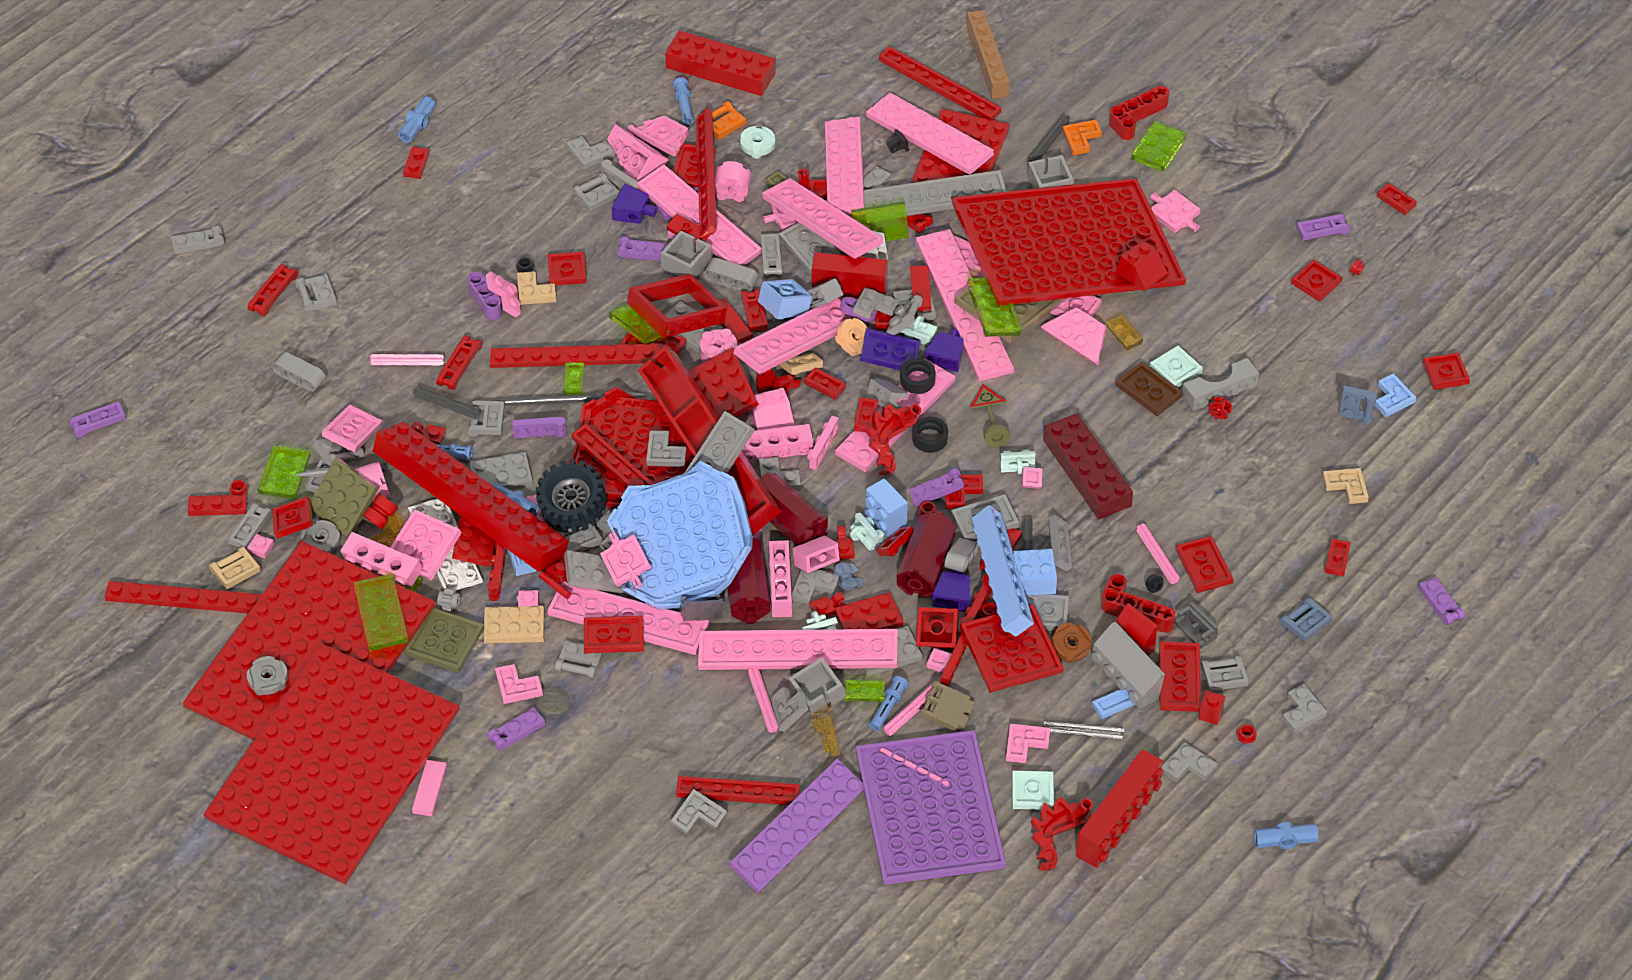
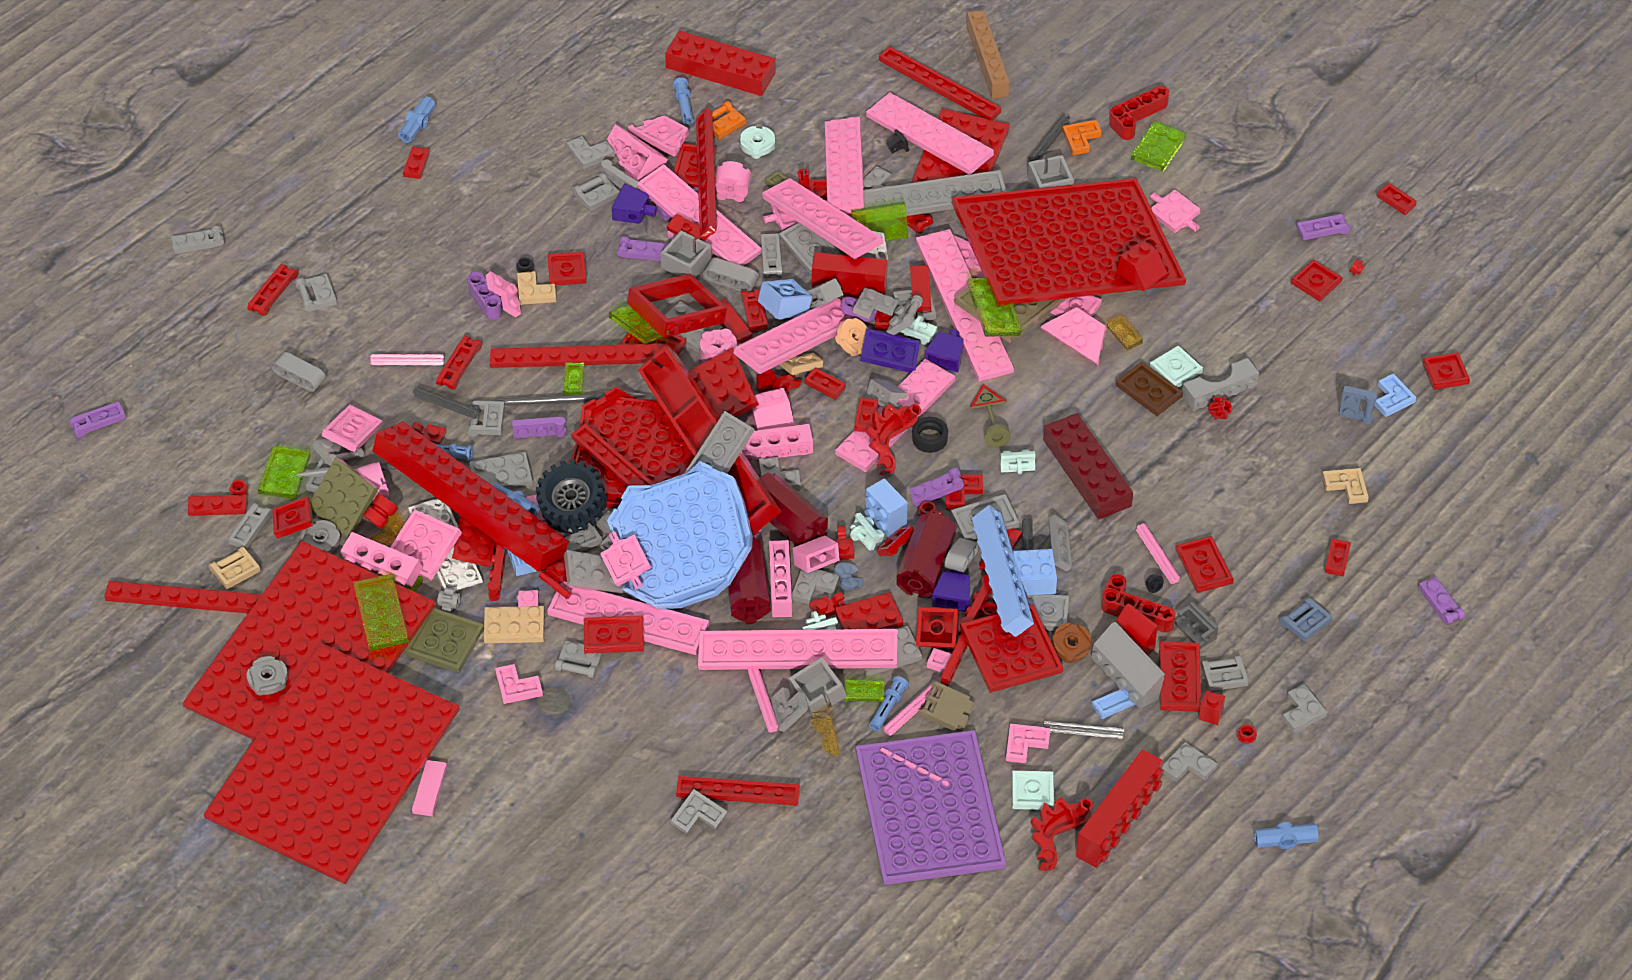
(260, 546): bright pink plate -> none
(516, 729): medium lavender plate -> none
(661, 453): light grey plate -> none
(701, 609): flat silver hinge -> none
(797, 826): medium lavender plate -> none
(823, 442): bright pink plate -> none
(921, 365): black tyre -> none
(1031, 478): bright pink plate -> none

